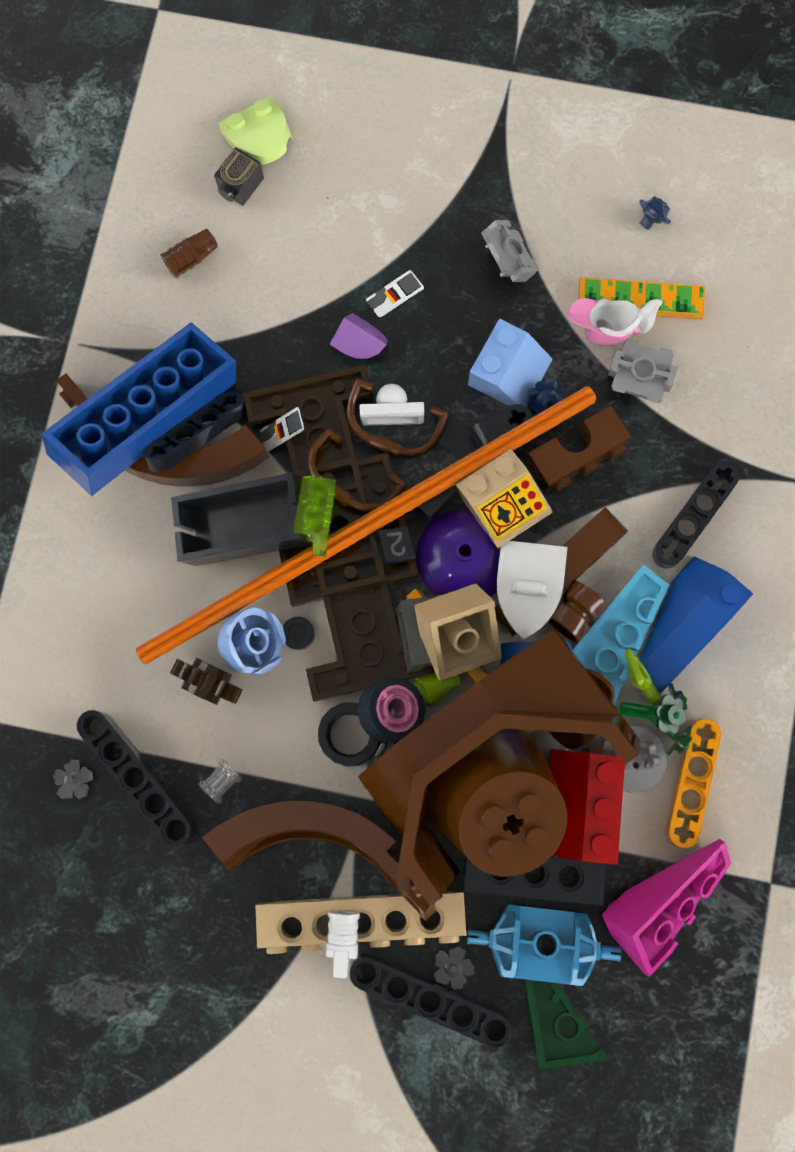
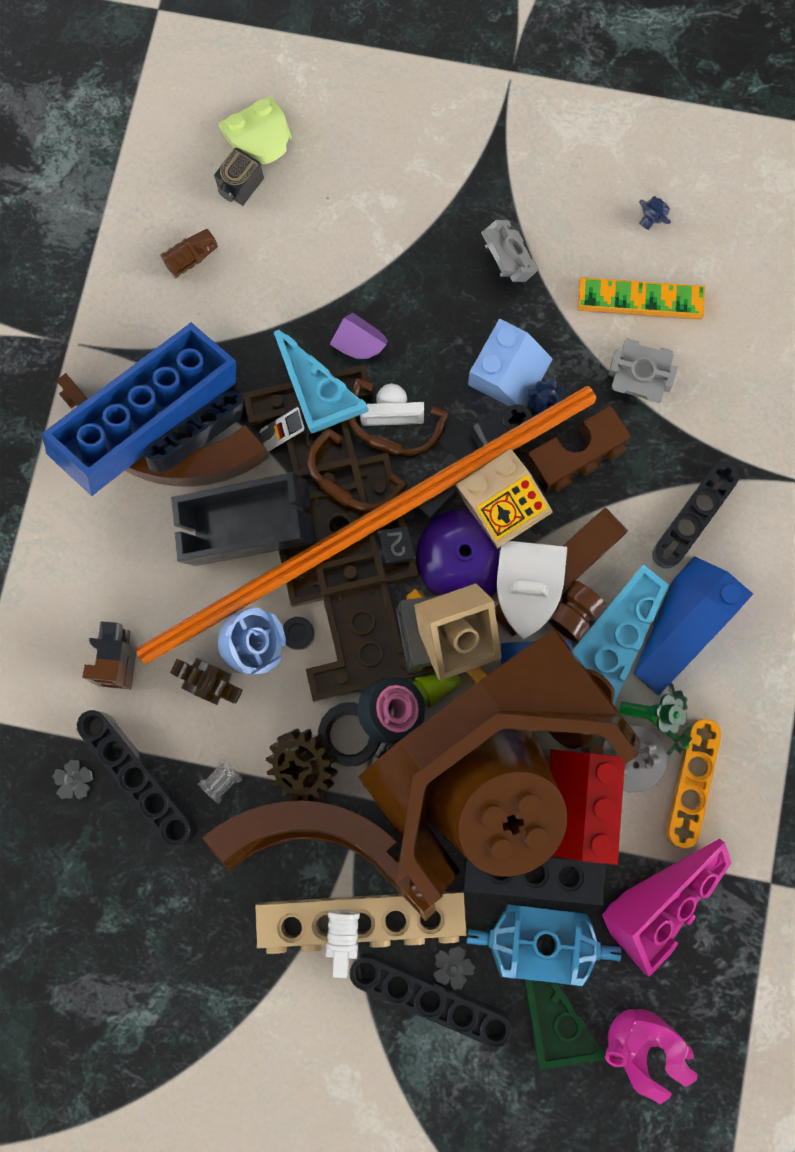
(114, 658): none -> hips
(309, 758): none -> dark brown gear
(315, 511): clear neon green bracket -> none
(320, 395): none -> medium azure wing
(395, 293): sticker -> none
(612, 321): white hair -> none
(629, 1042): none -> dark pink piece
(641, 678): lime hand -> none

